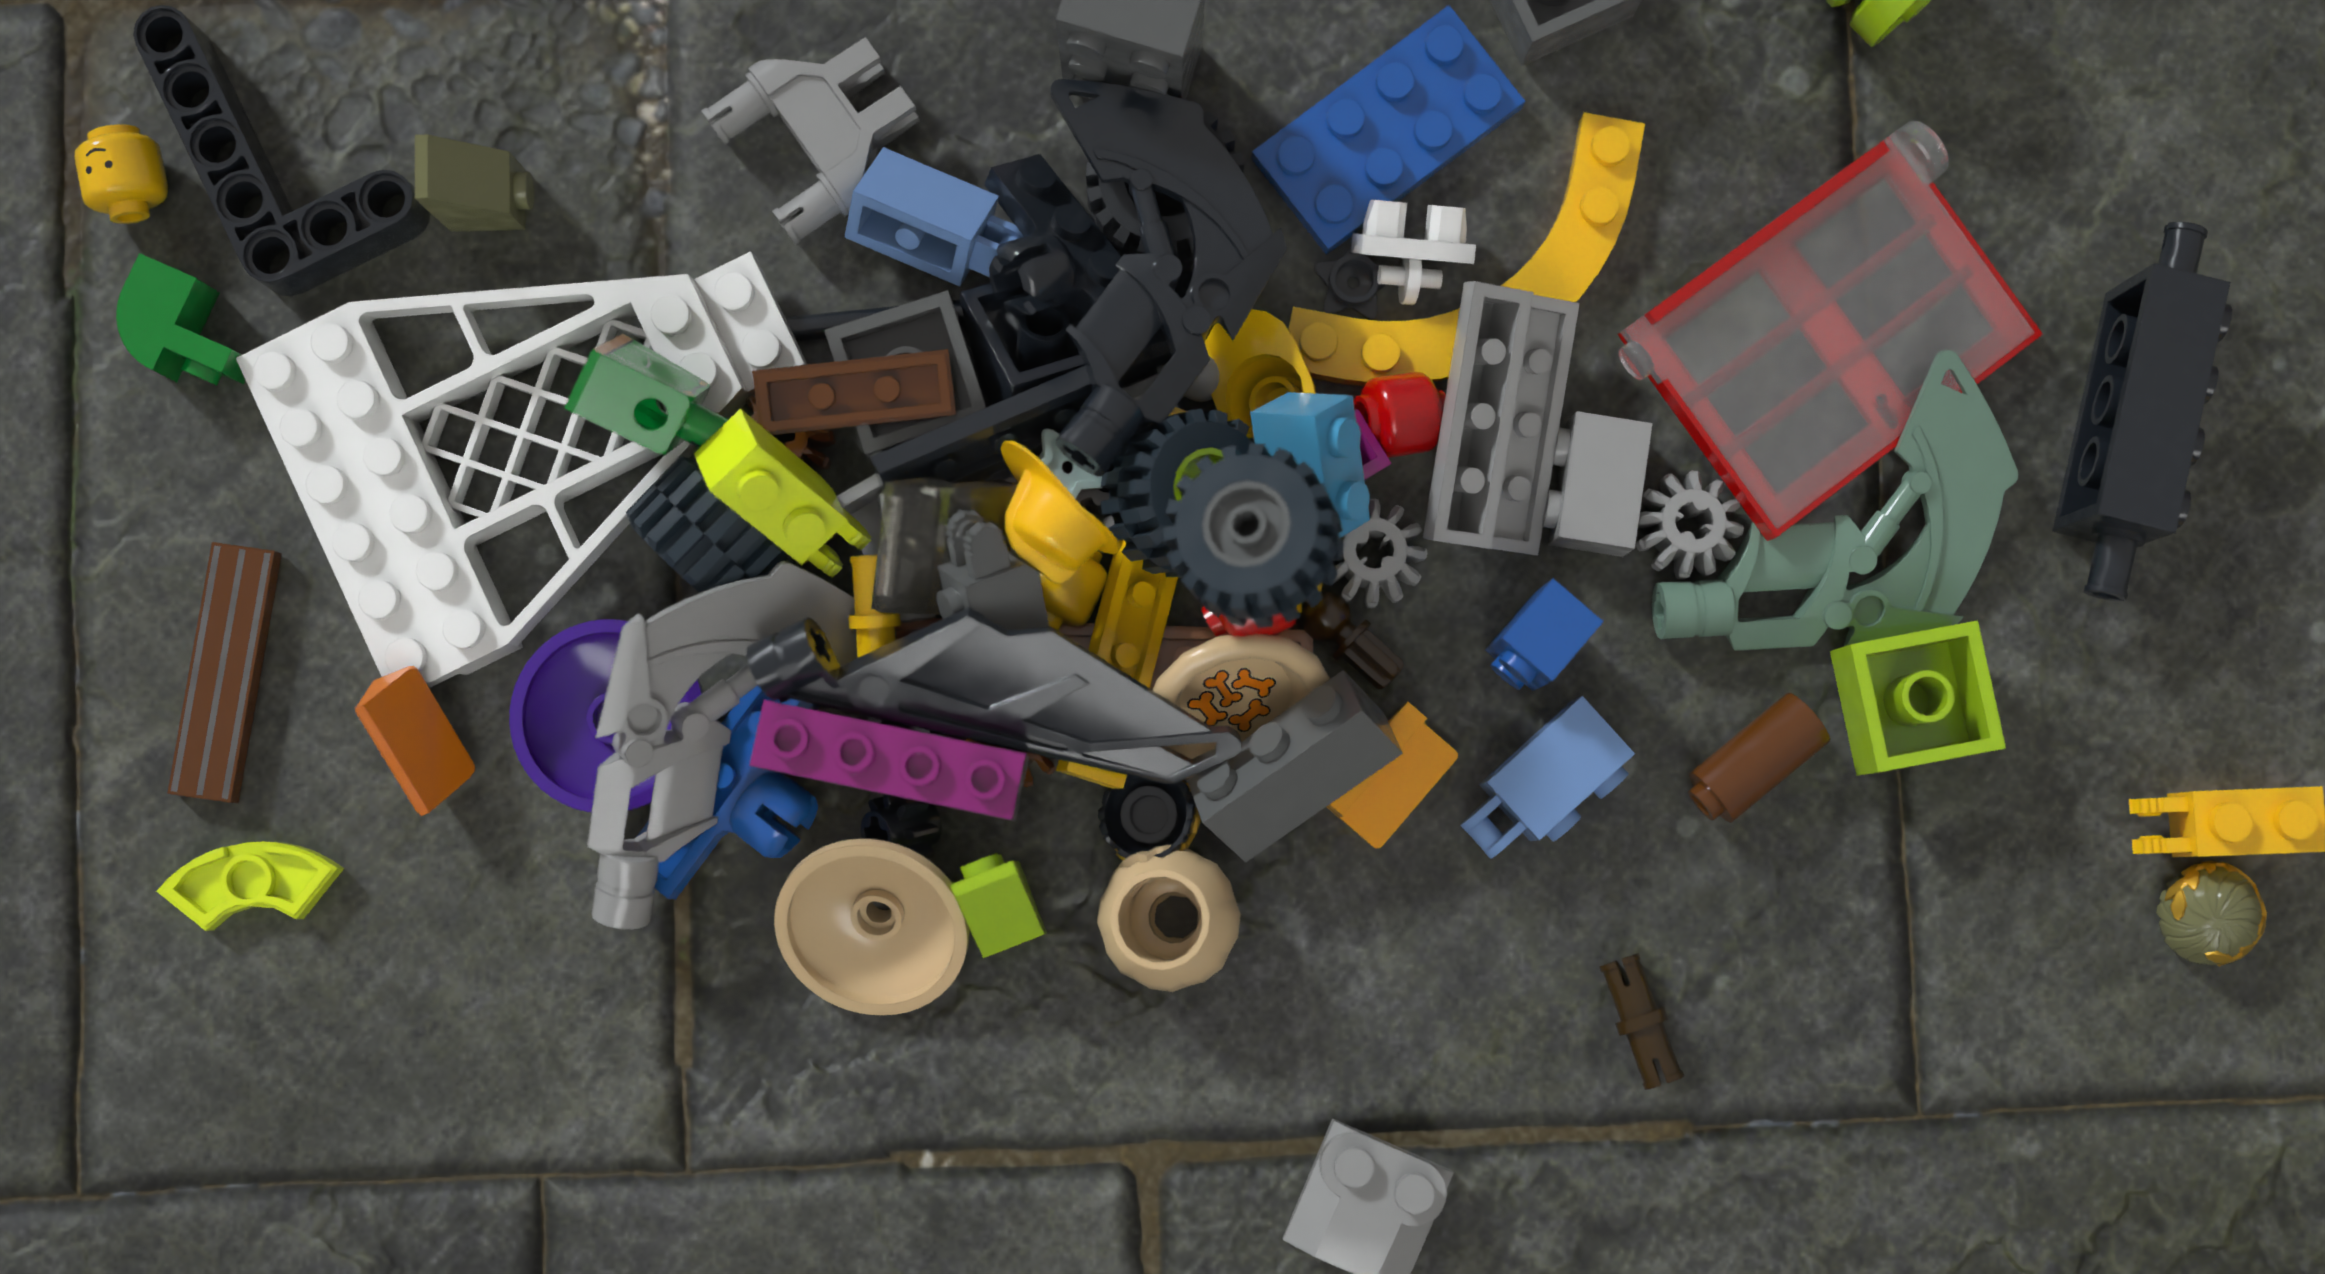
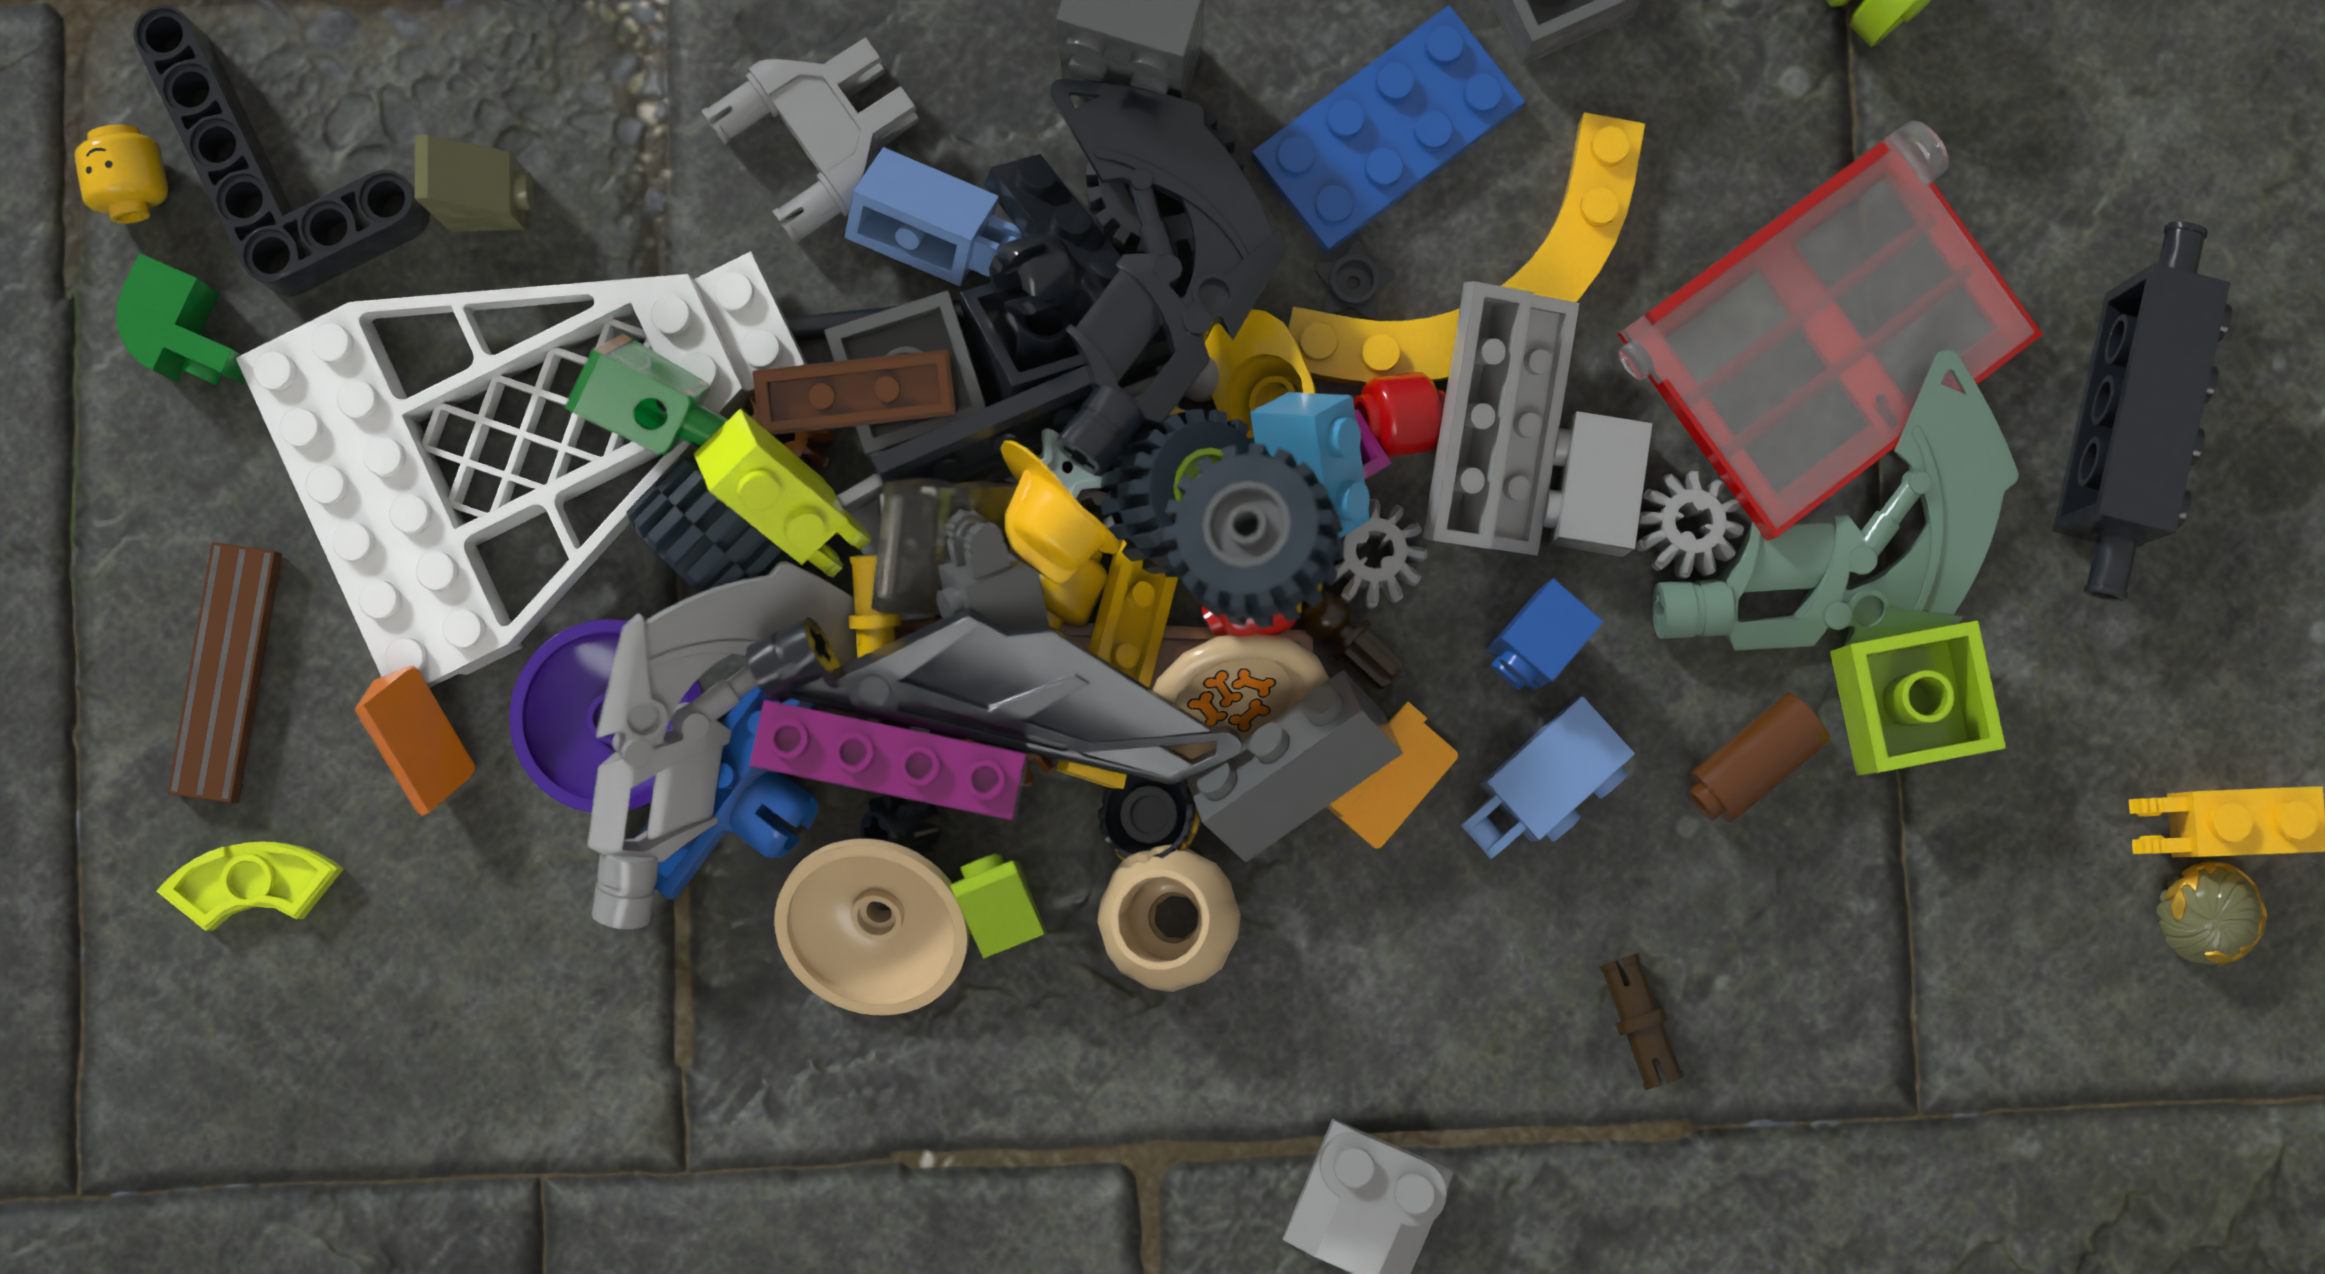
(1442, 242): white hips -> none

